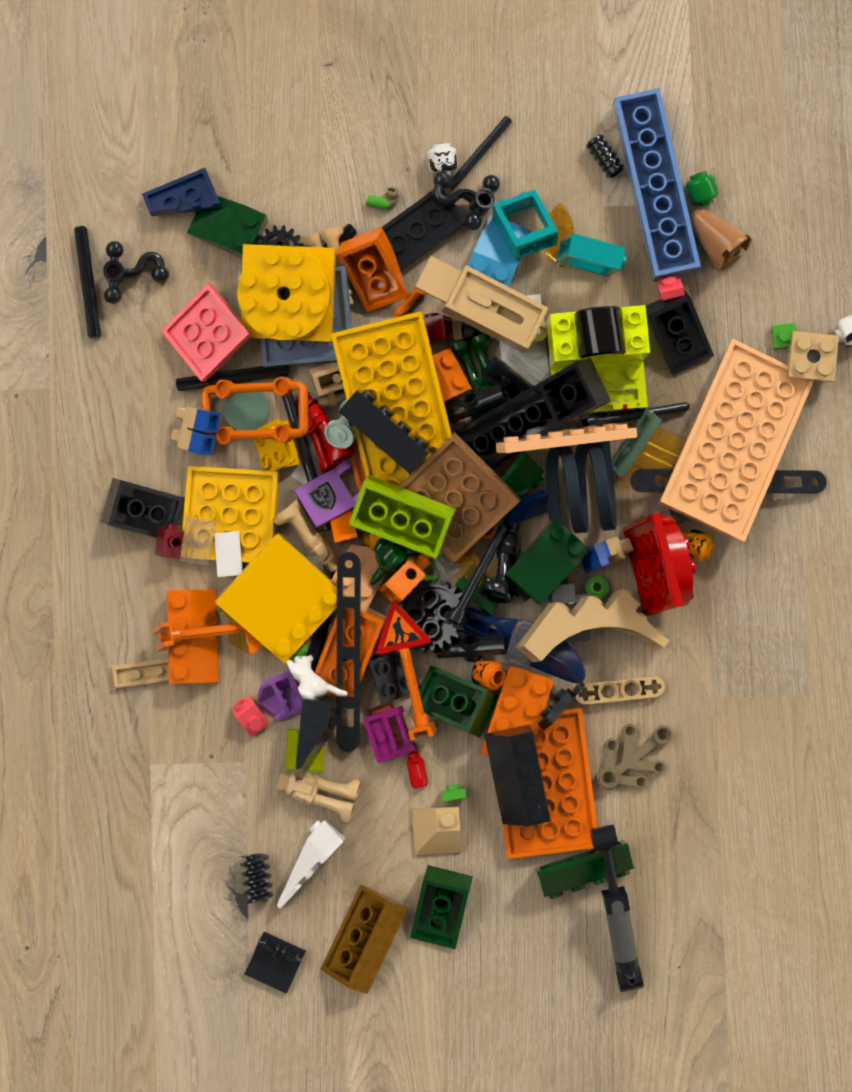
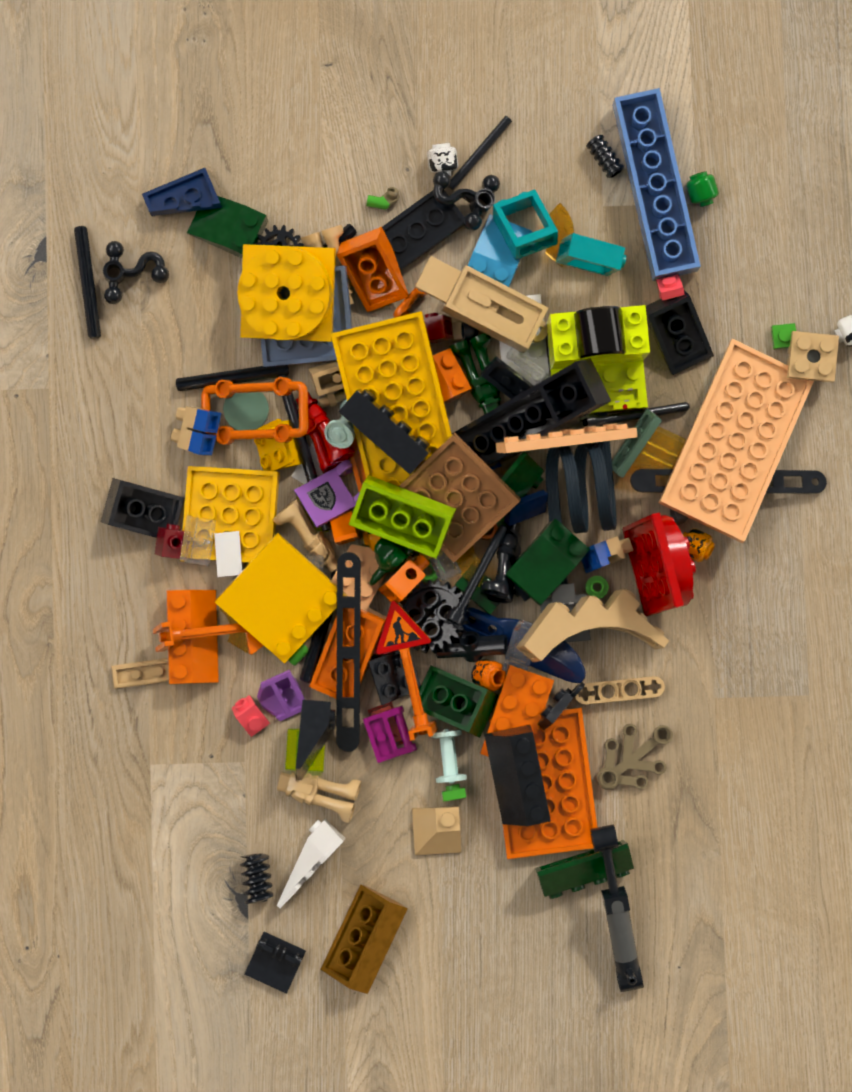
(206, 332): coral plate -> none
(310, 684): white animal -> none
(416, 770): red piece -> none
(441, 907): dark green slope -> none
(448, 755): none -> light aqua hose
(475, 403): black piece -> none
(719, 238): medium nougat cone -> none

